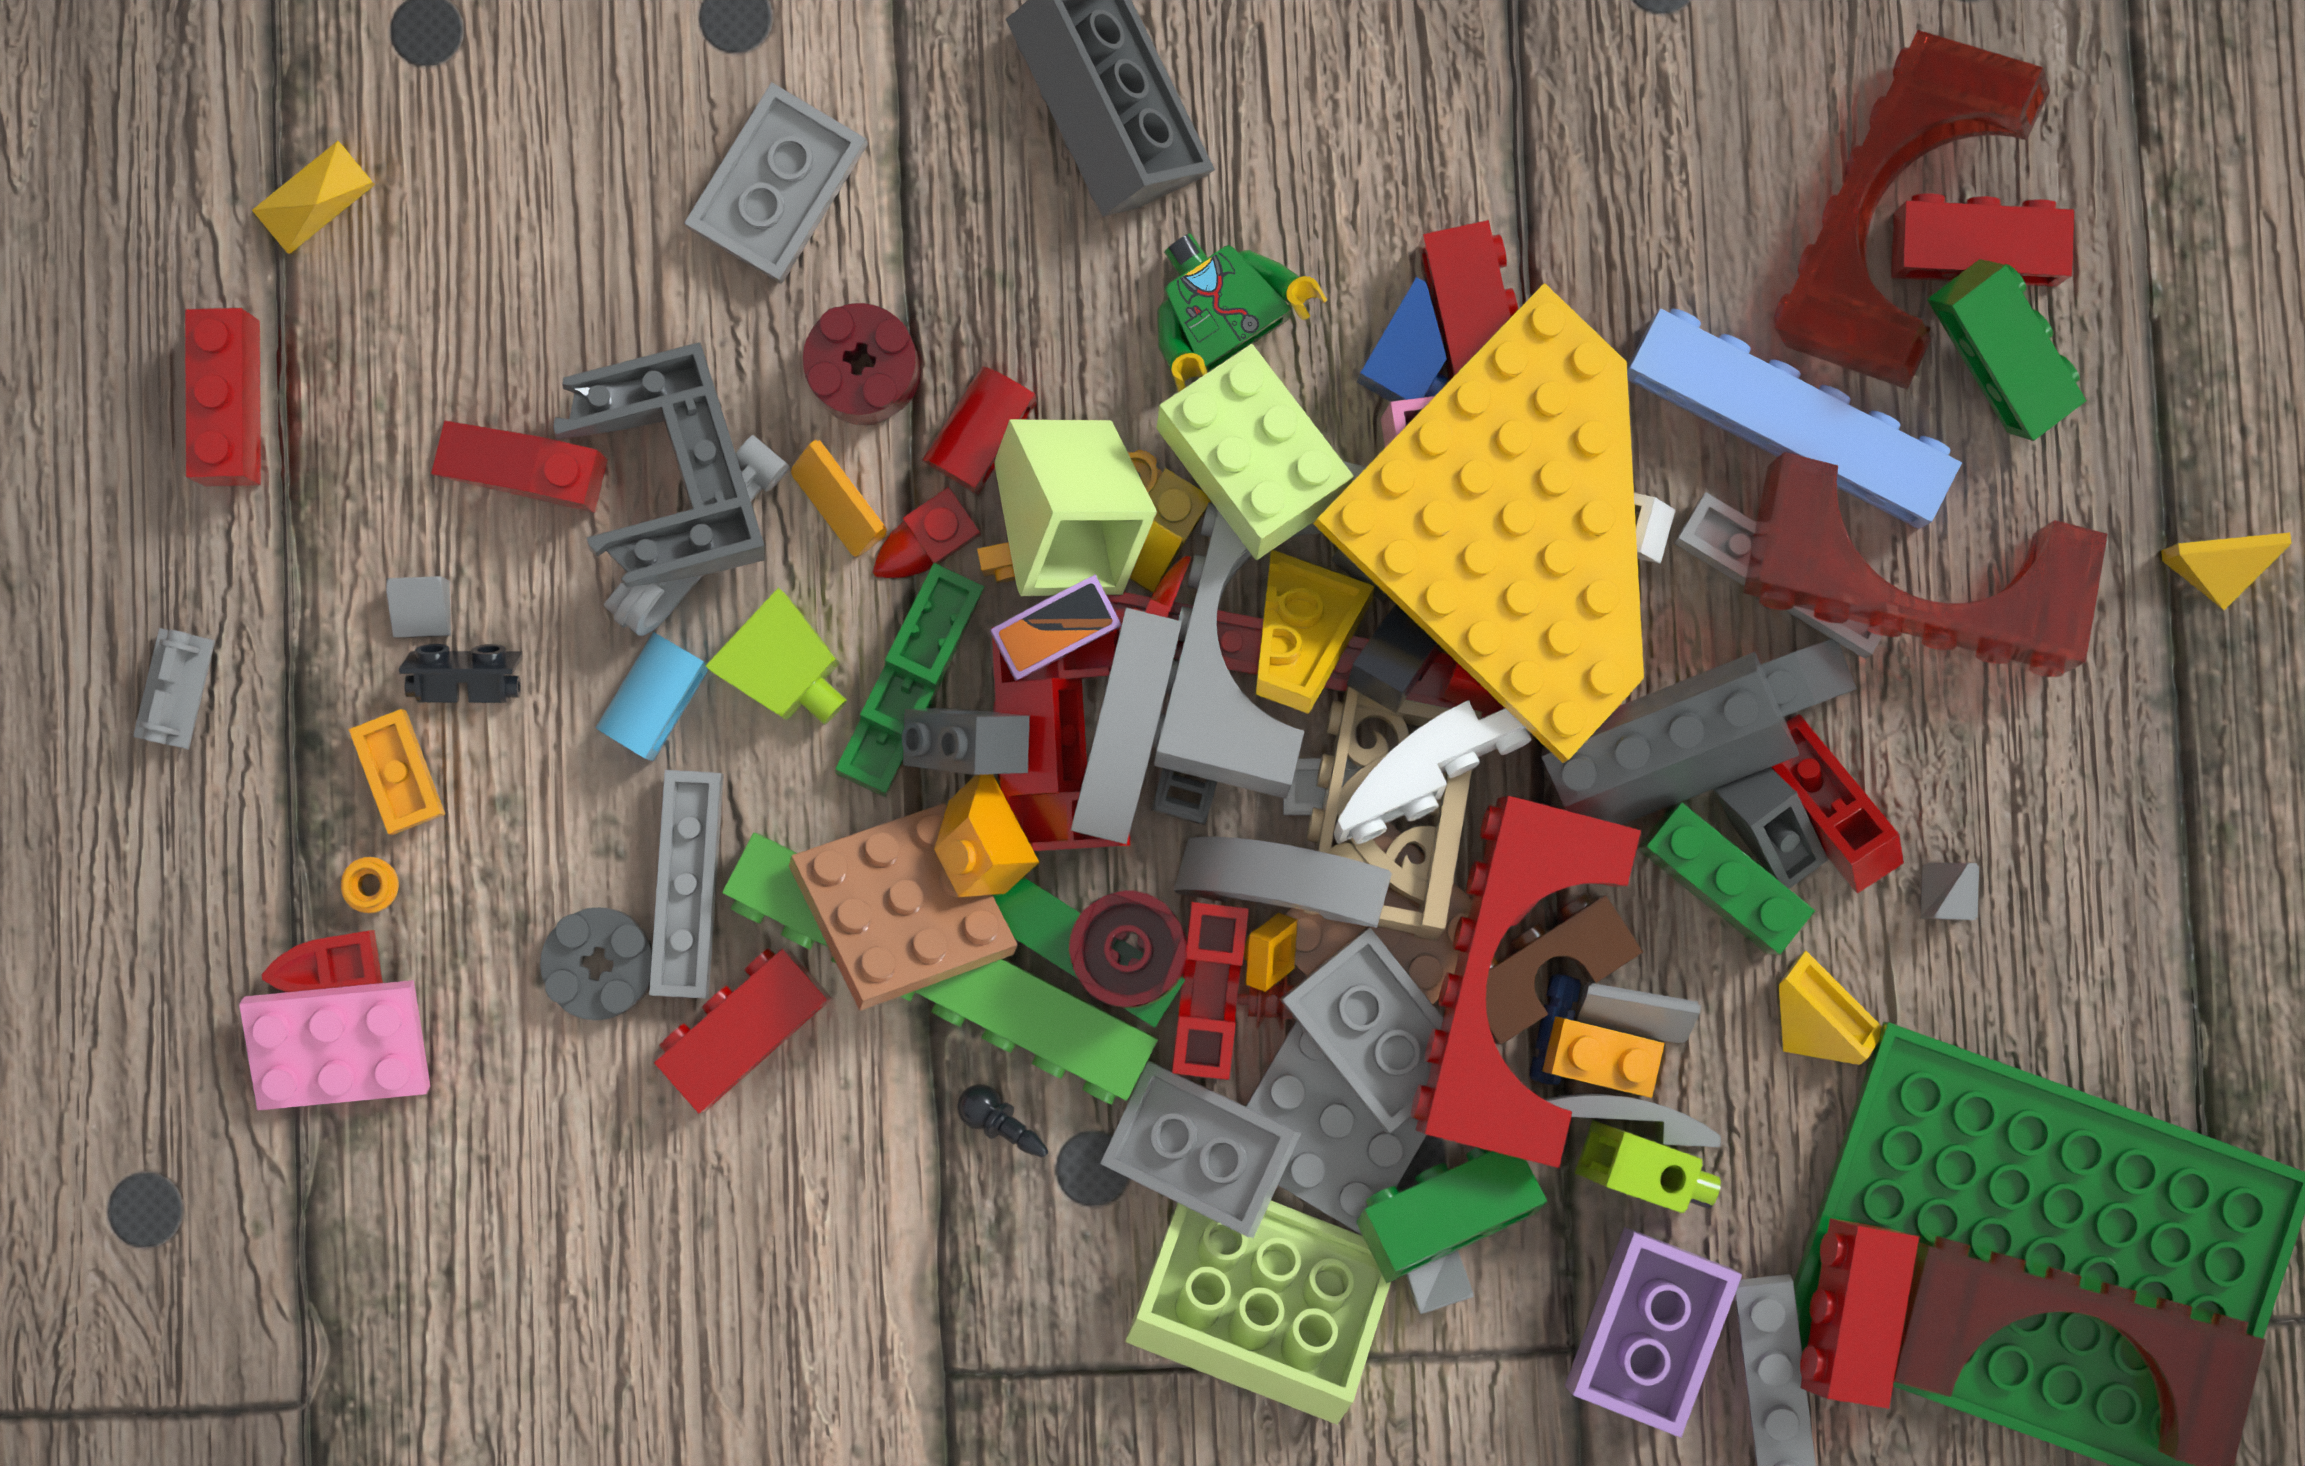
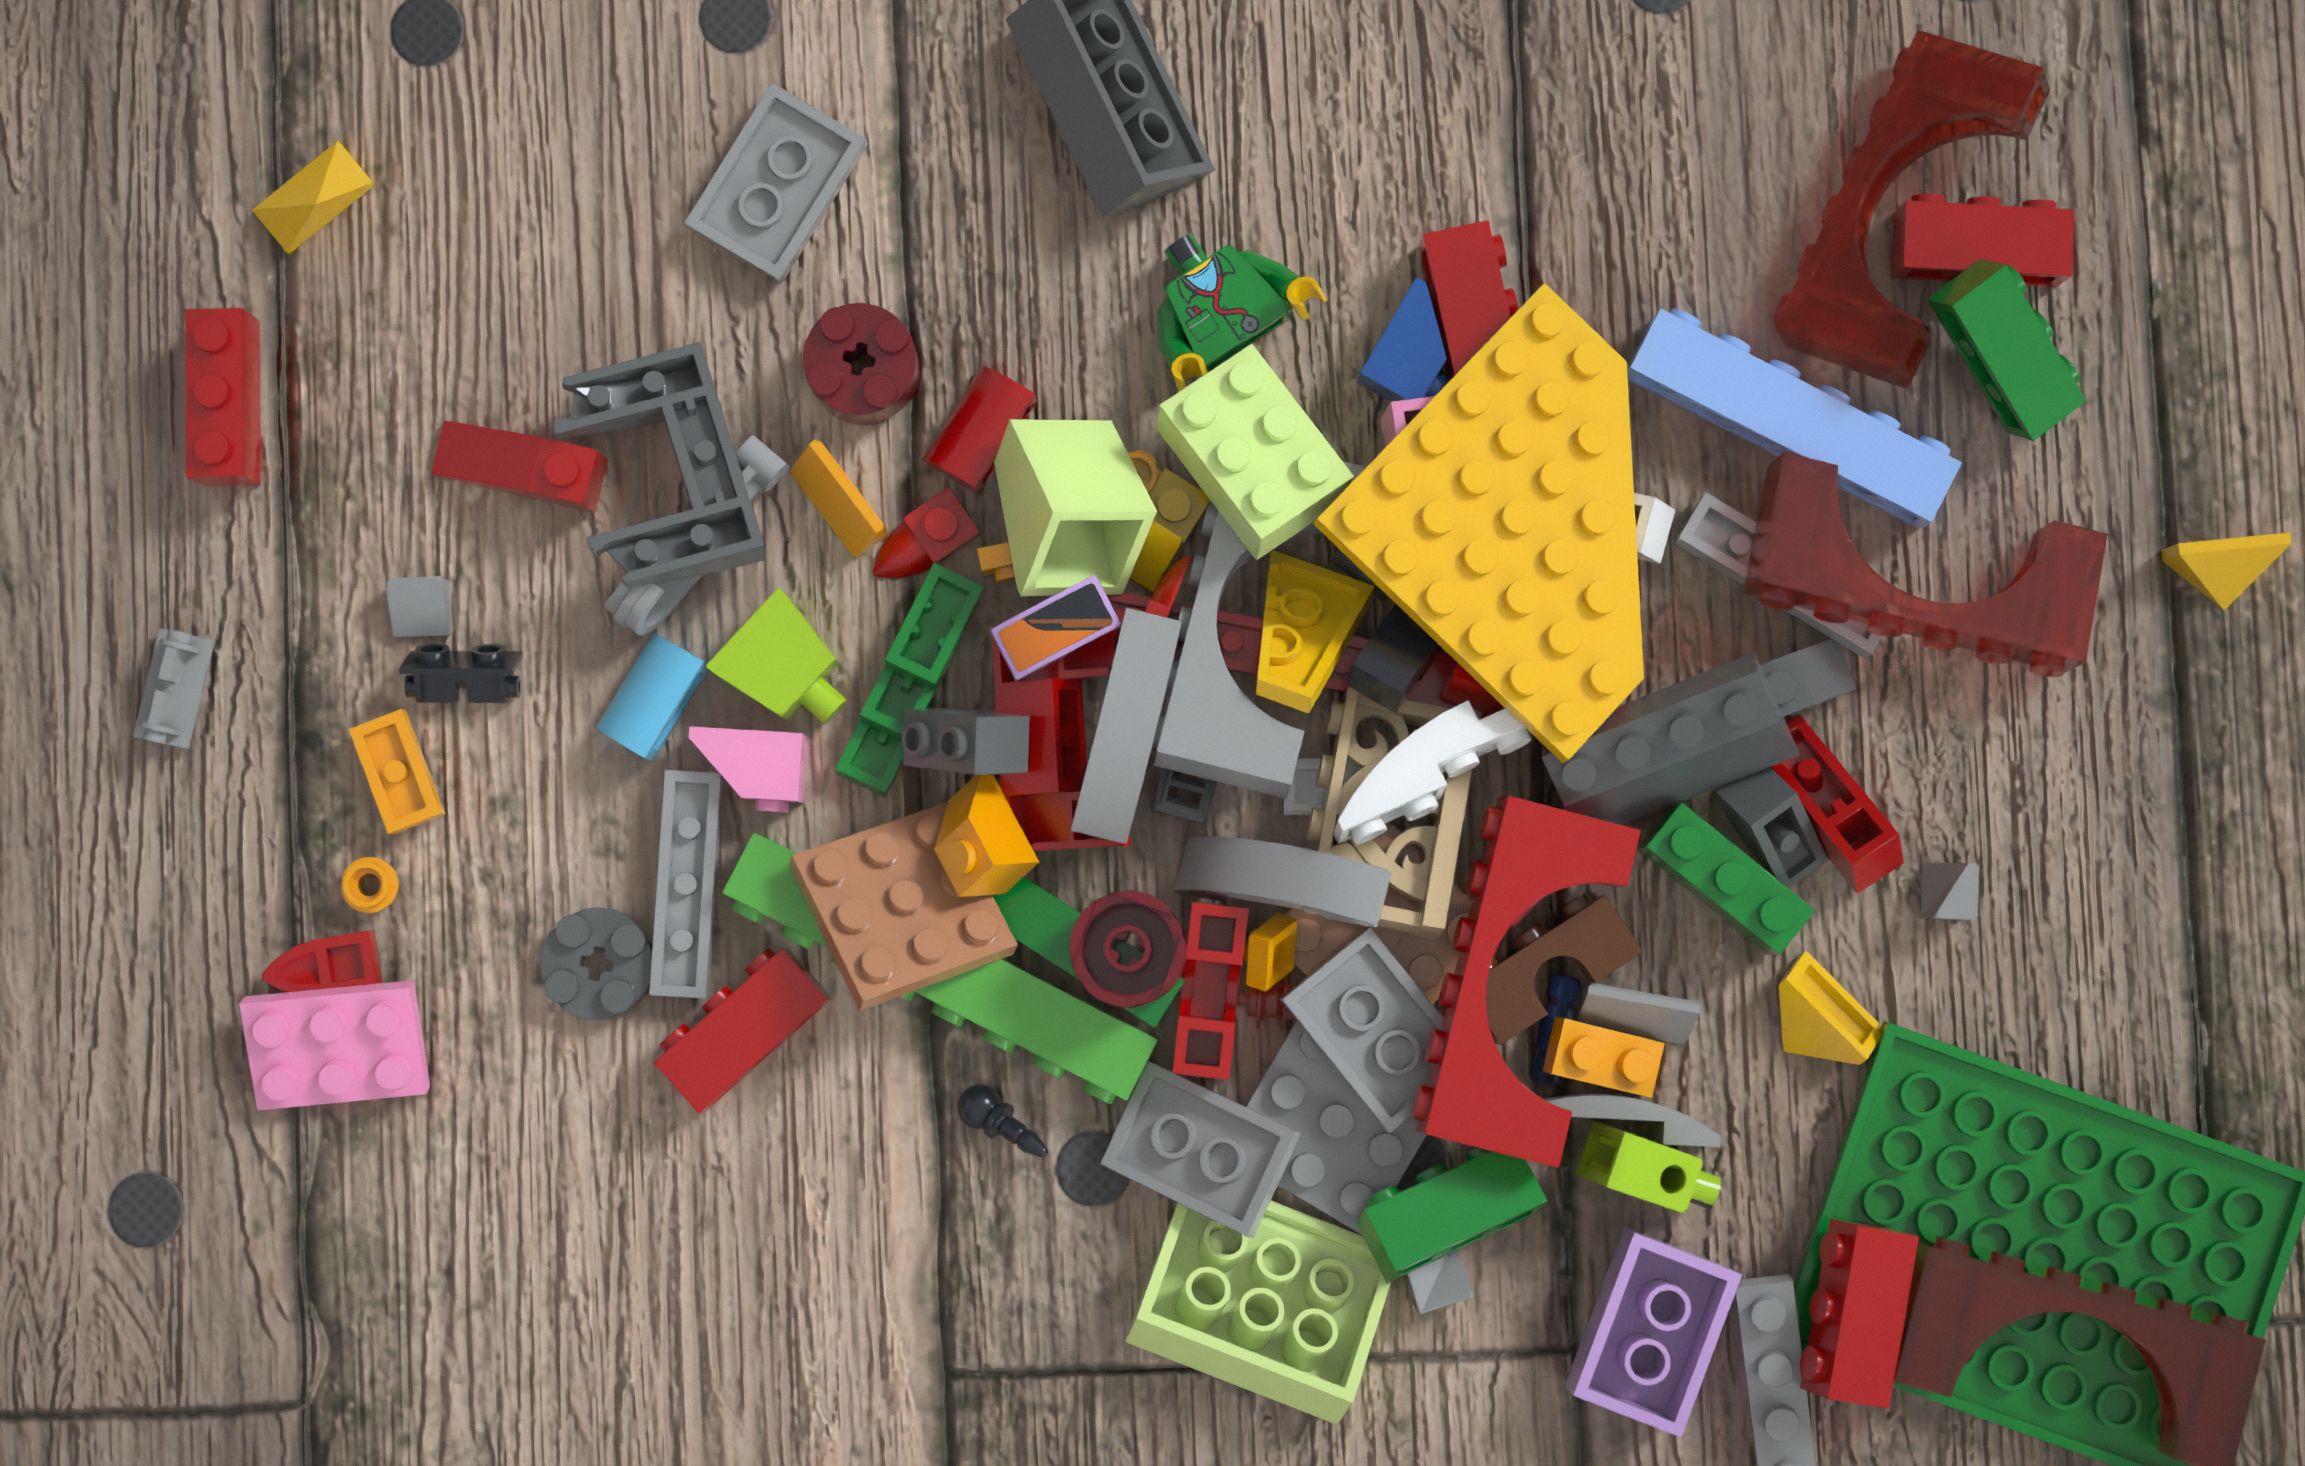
(757, 763): none -> bright pink slope

